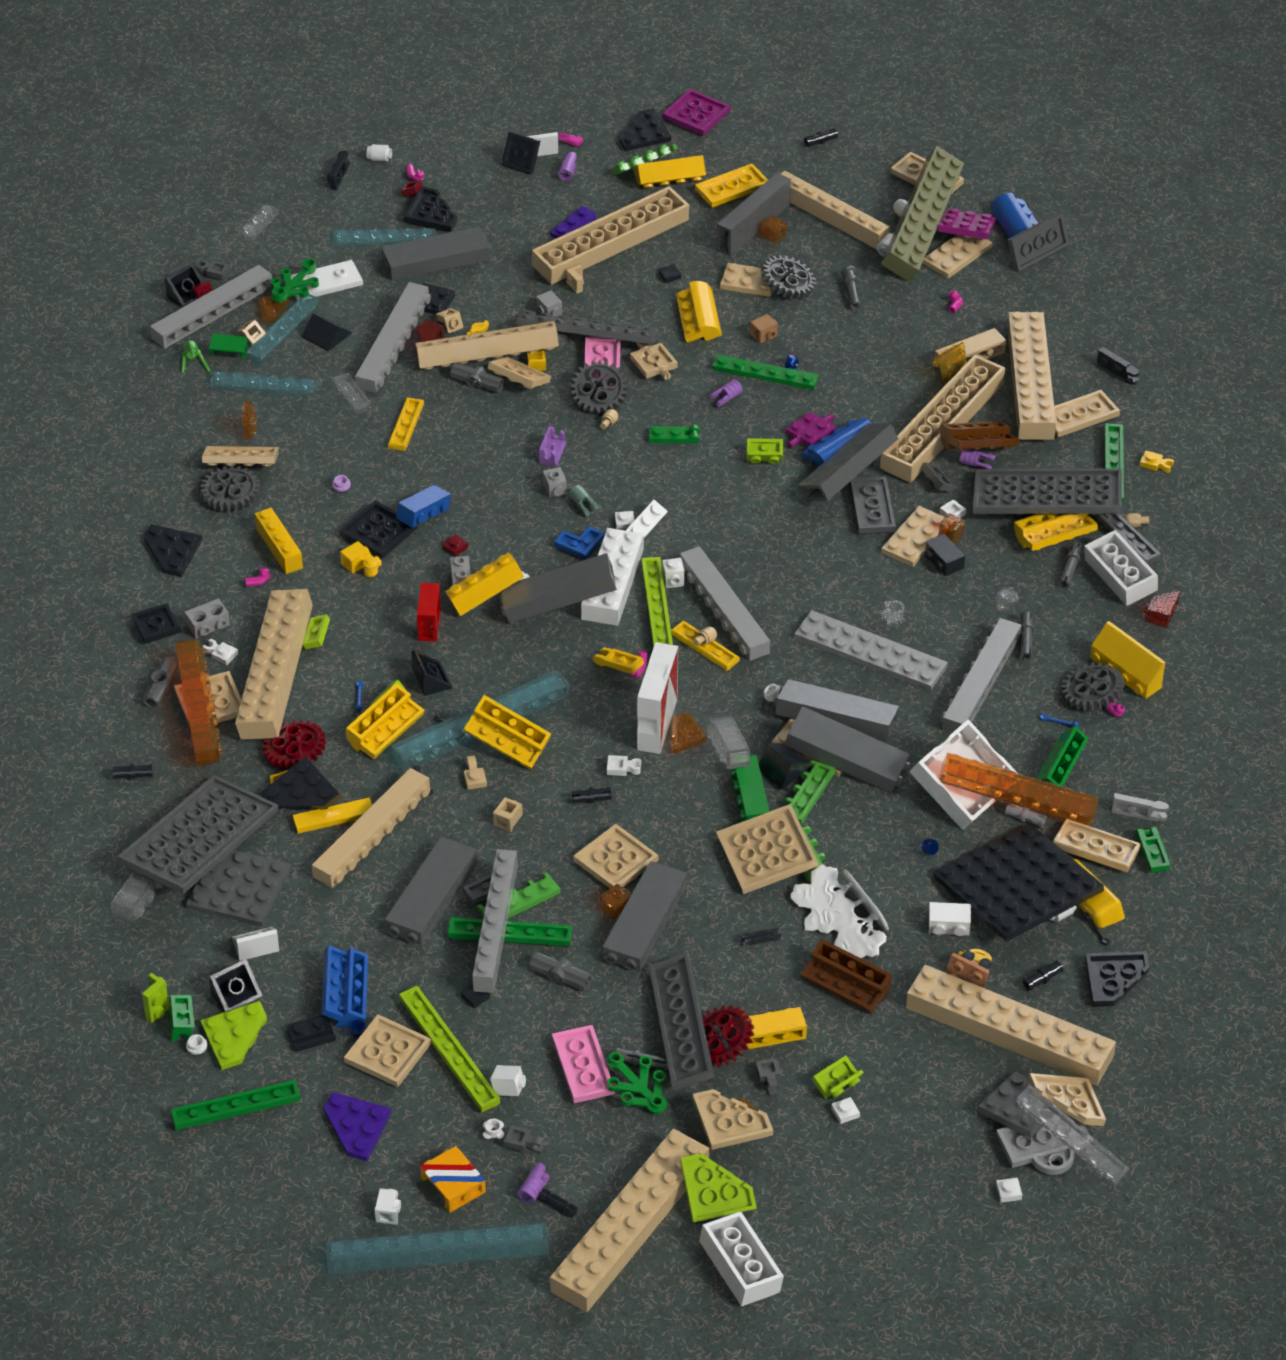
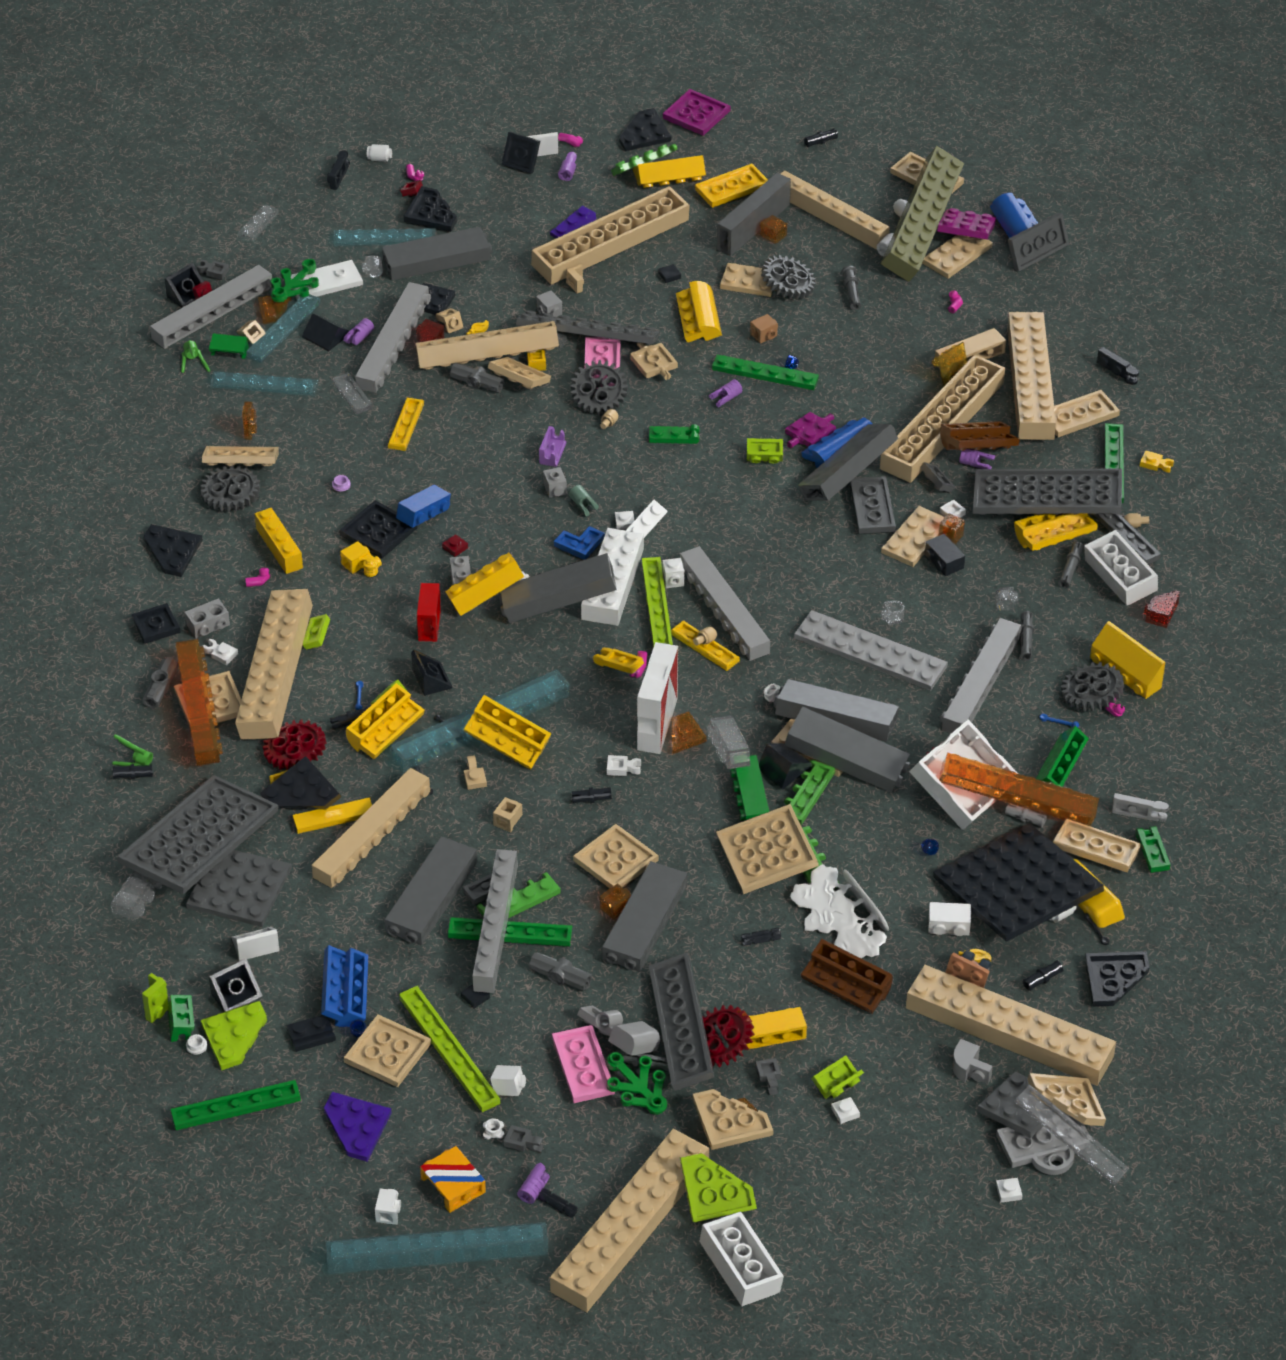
(140, 755): none -> bright green plant
(346, 719): none -> black pin
(359, 332): none -> medium lavender hinge
(372, 266): none -> clear plate
(631, 1037): none -> light grey plate
(967, 1063): none -> light grey brick

